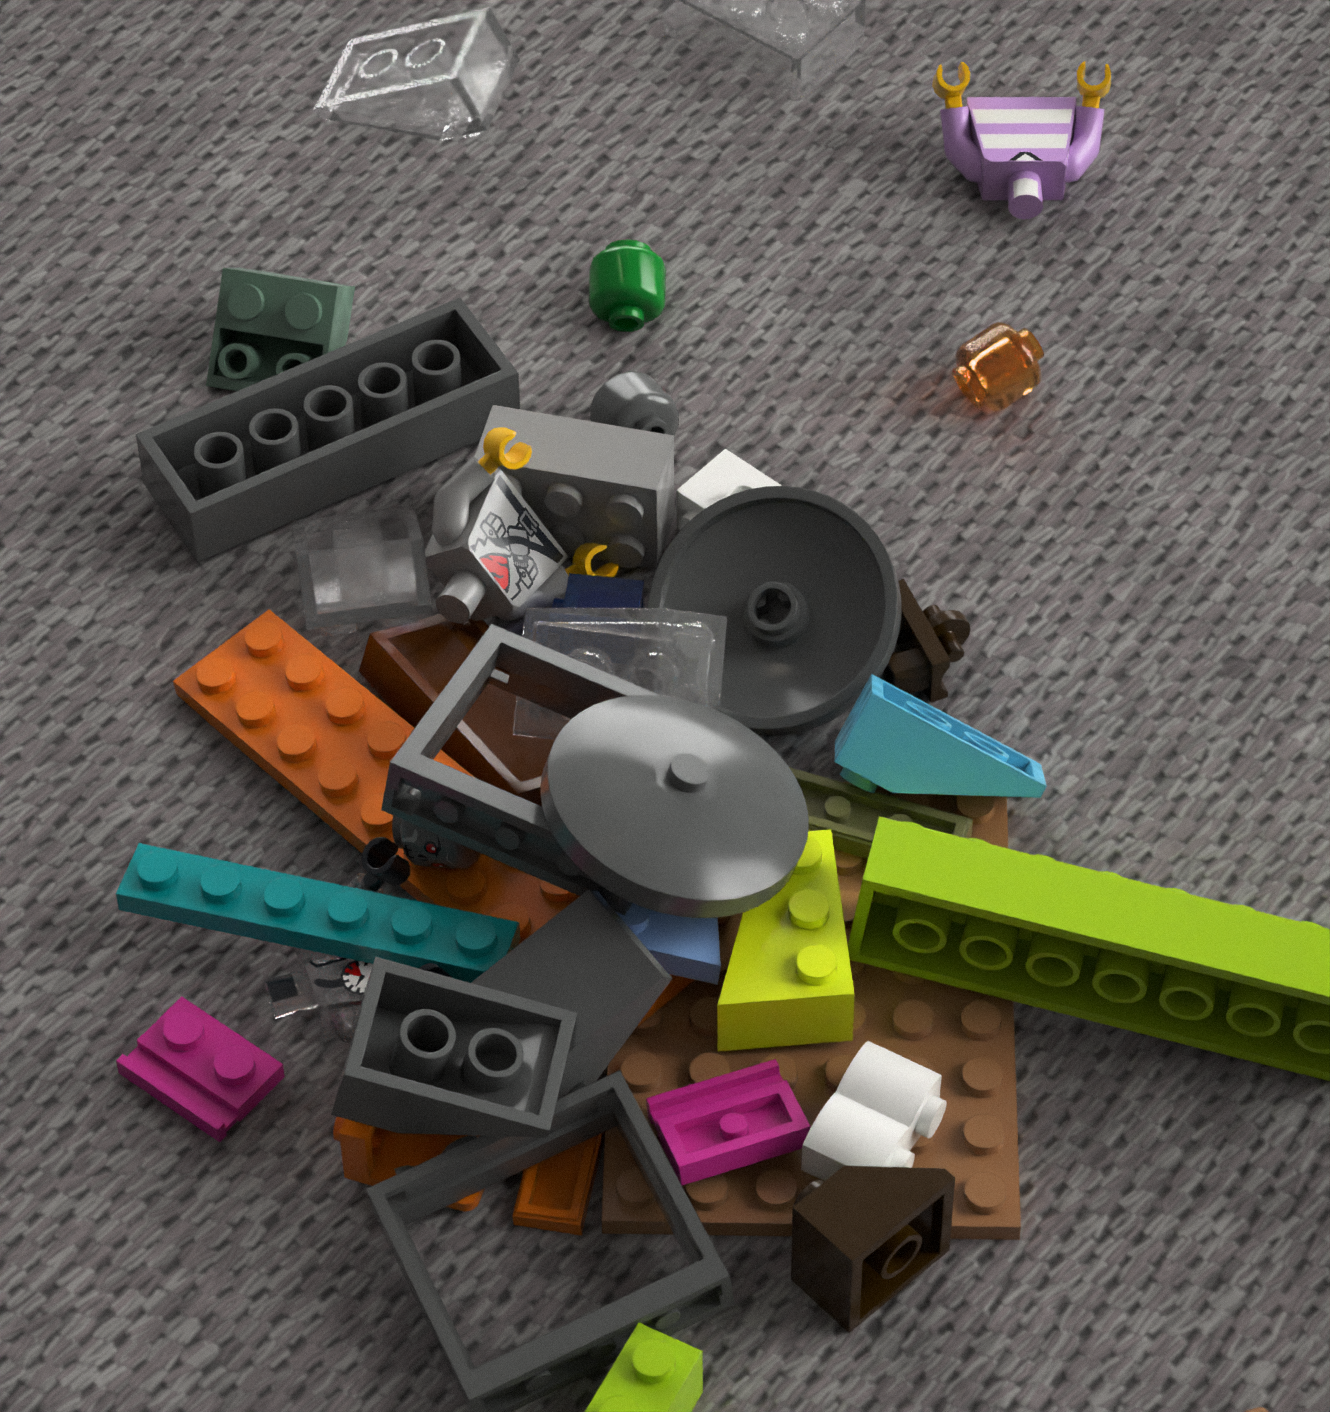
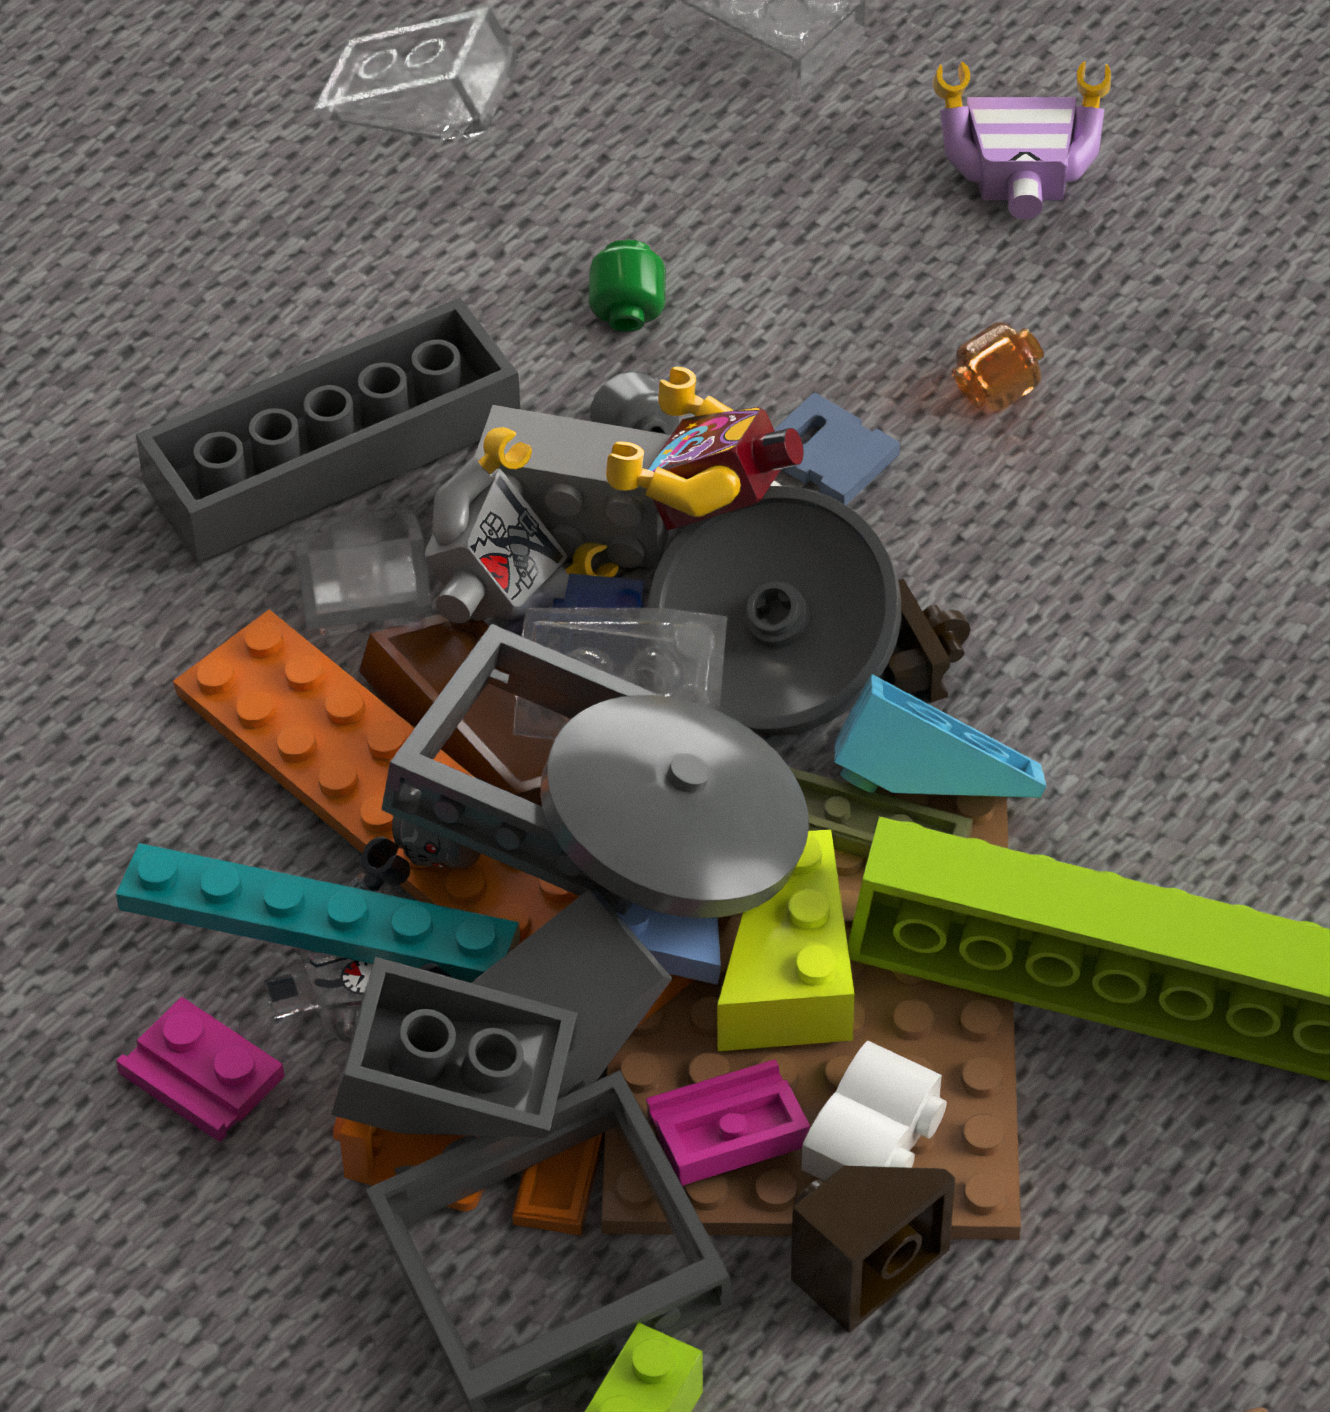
(274, 325): sand green slope -> none
(710, 461): none -> torso
(841, 454): none -> sand blue piece

